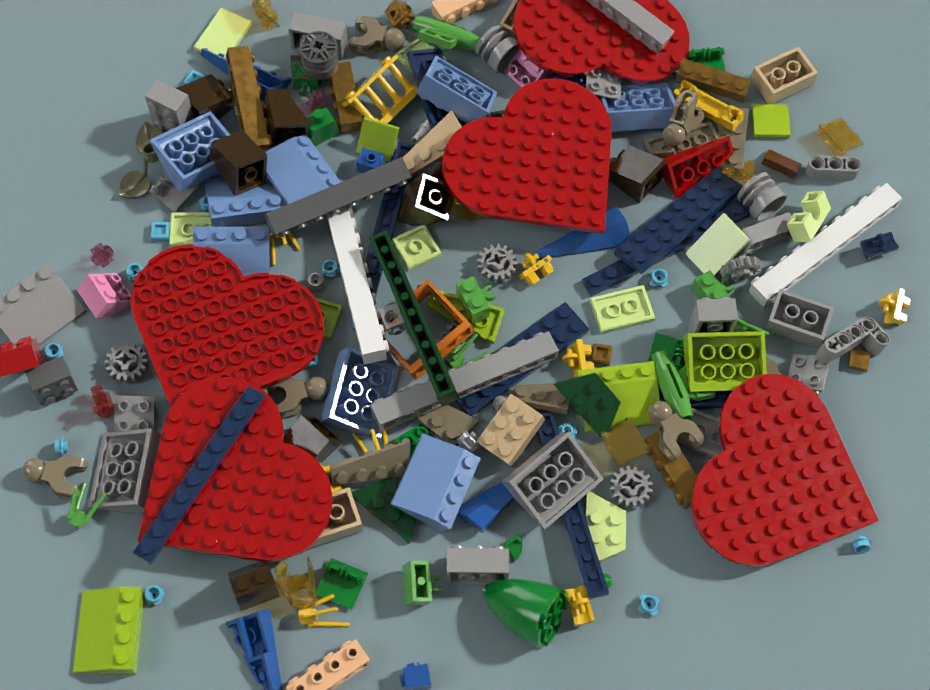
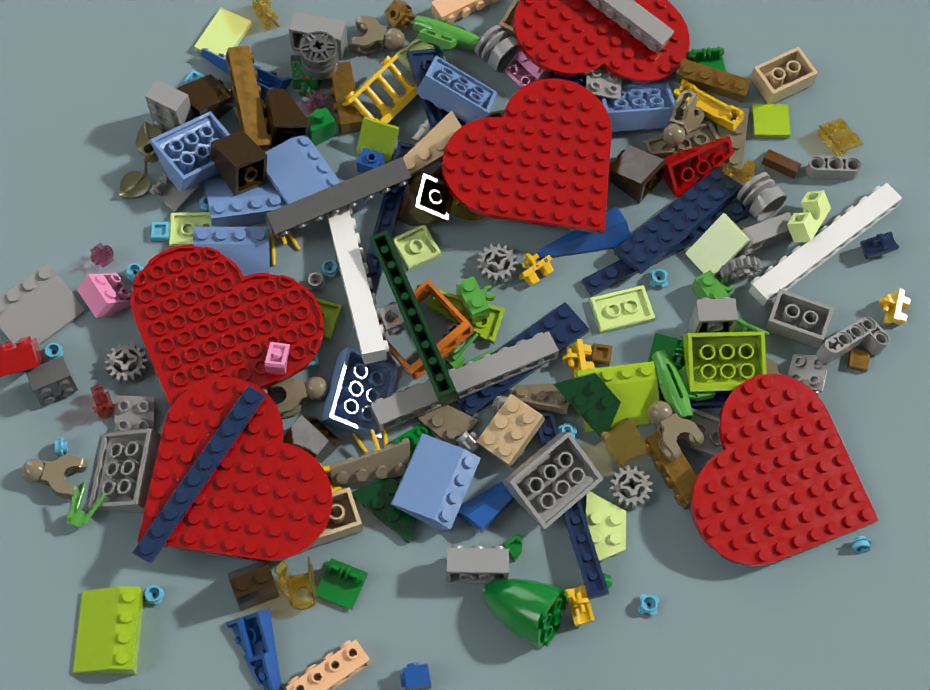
(277, 358): none -> bright pink slope
(310, 615): yellow plant -> none
(418, 583): bright green brick -> none

